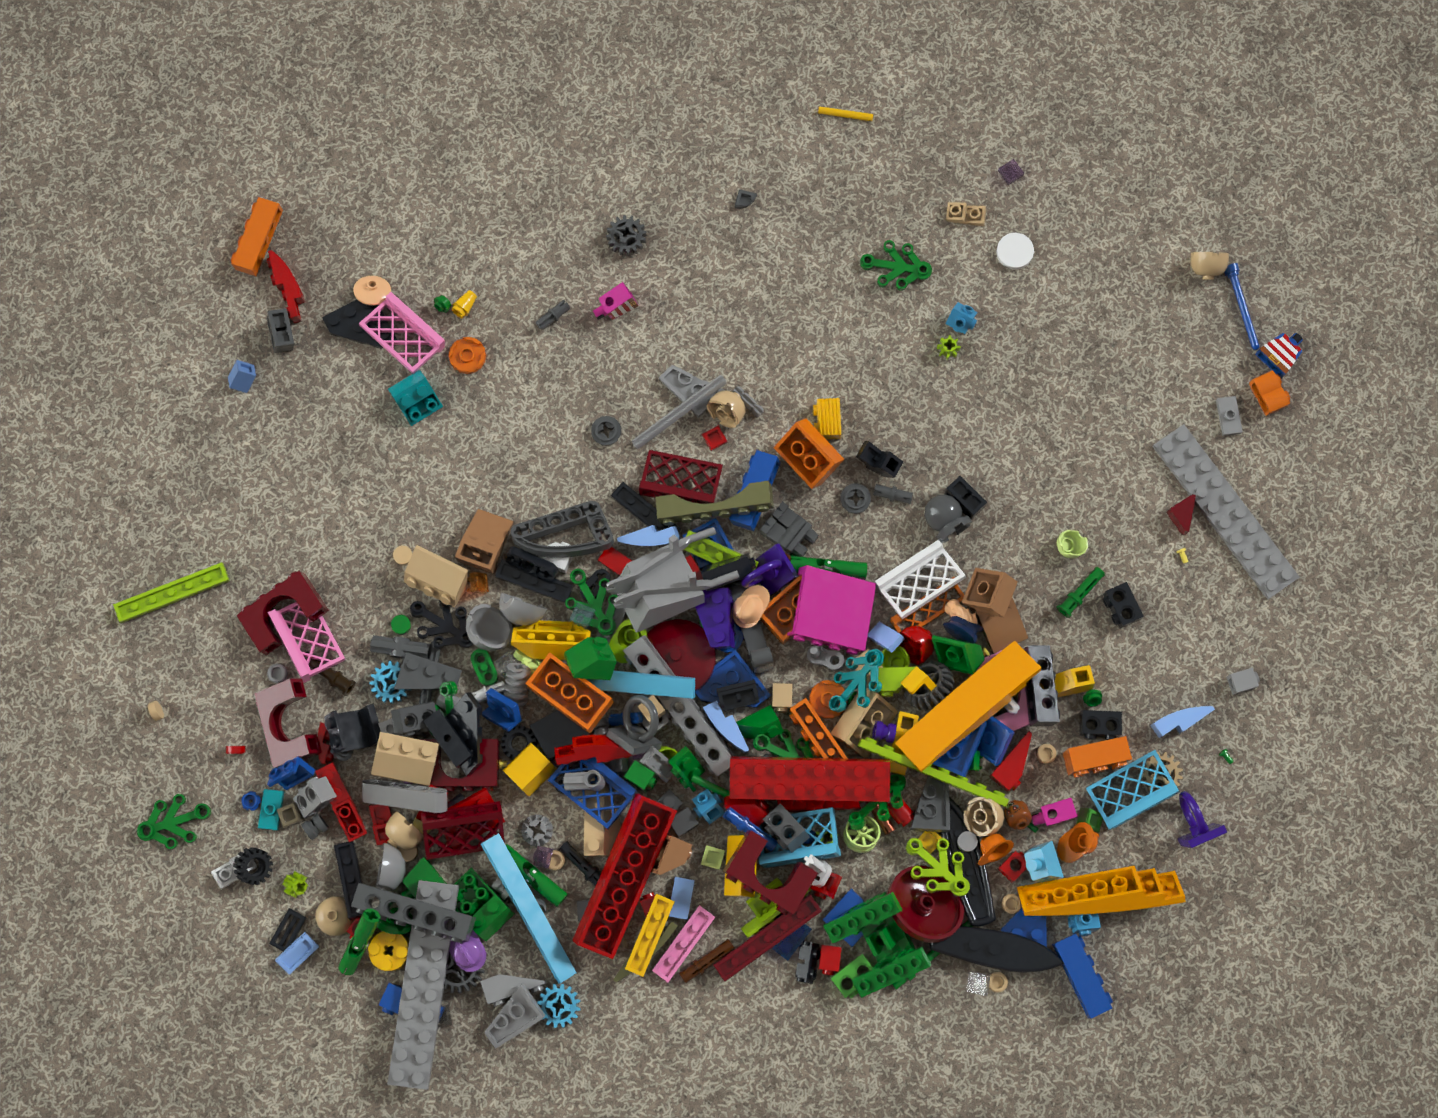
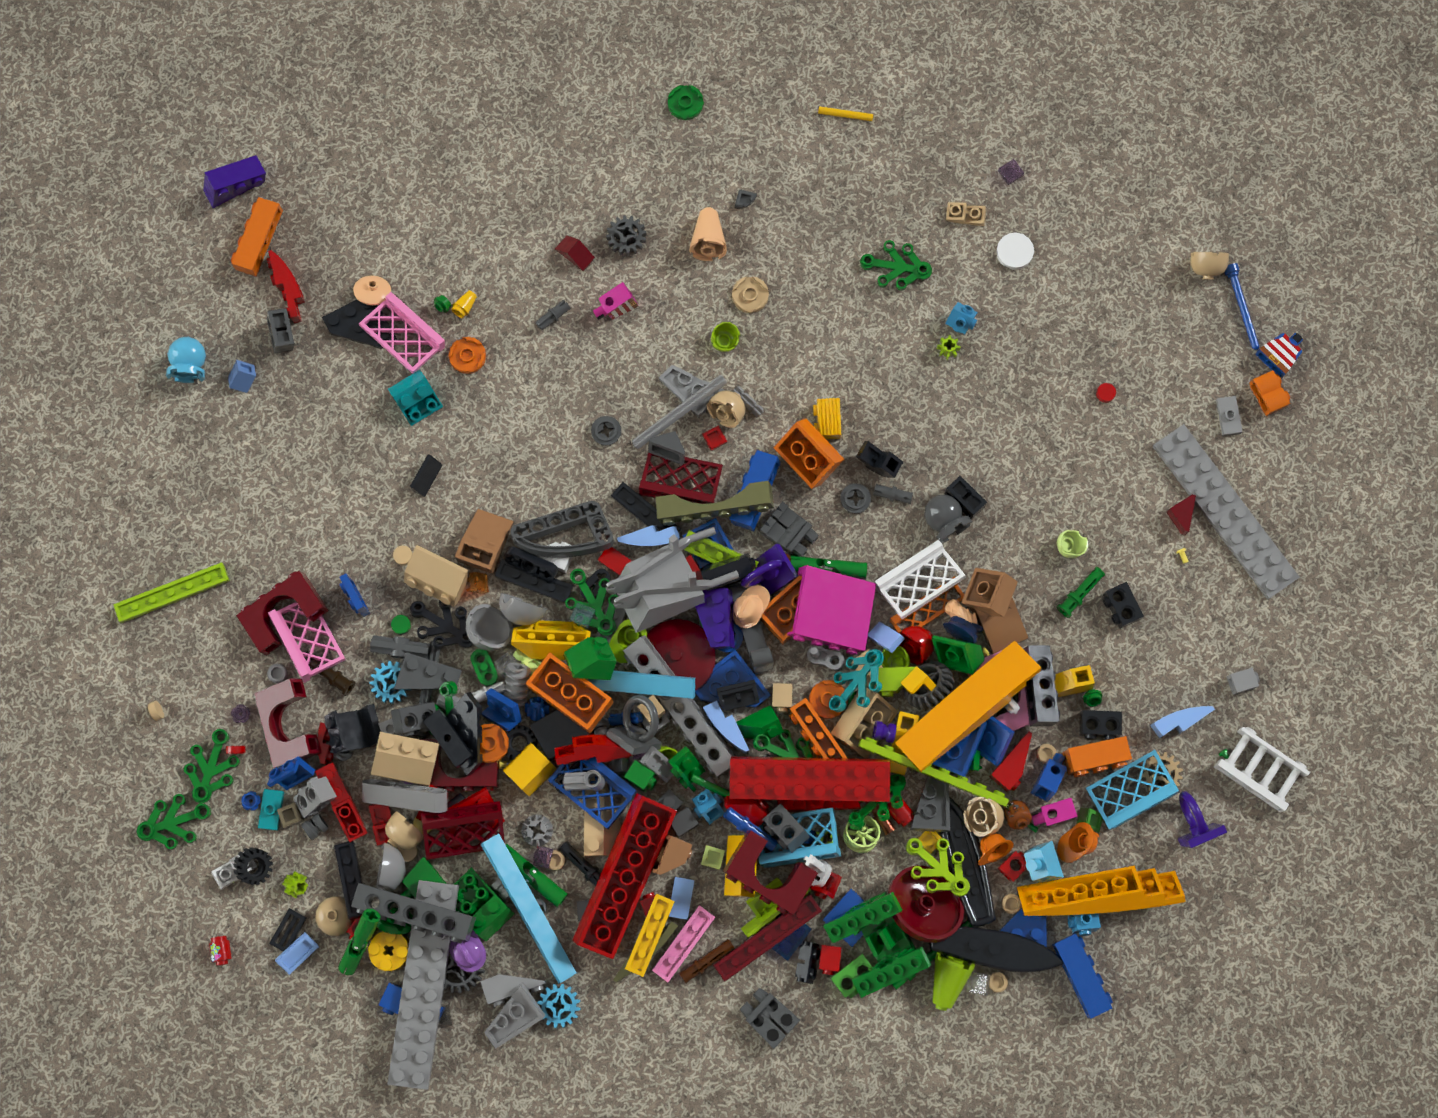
(186, 360): none -> medium azure tile
(210, 769): none -> green plant
(220, 950): none -> red brick
(233, 180): none -> dark purple wedge
(245, 713): none -> clear purple plate
(356, 601): none -> blue plate
(426, 475): none -> black slope
(494, 743): none -> orange tile
(536, 708): none -> blue gear
(575, 252): none -> dark red slope
(667, 447): none -> dark grey slope
(690, 104): none -> green tile
(708, 236): none -> light nougat cone
(721, 333): none -> lime hair
(747, 299): none -> tan tile
(765, 1013): none -> dark grey hips
(949, 980): none -> lime cone
(967, 841): light grey tile -> none
(1050, 778): none -> blue torso
(1106, 392): none -> red tile
(1261, 788): none -> white fence

